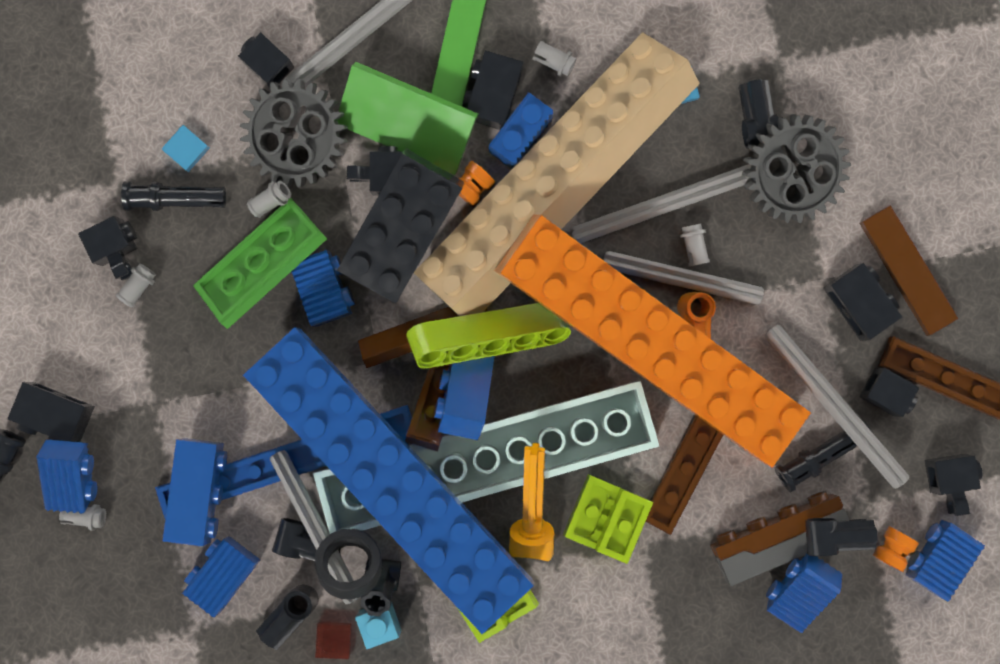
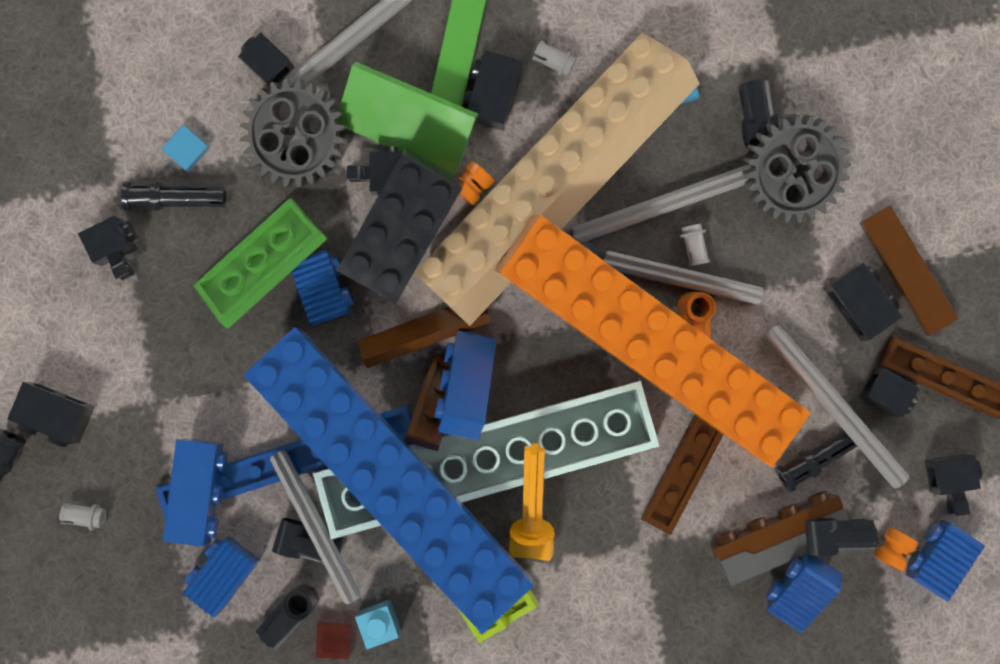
(66, 476): blue brick -> none
(136, 285): light grey pin -> none
(274, 195): light grey pin -> none
(341, 539): black tyre -> none
(380, 597): black piece -> none
(485, 335): lime beam -> none
(521, 131): blue brick -> none
(607, 518): lime slope -> none

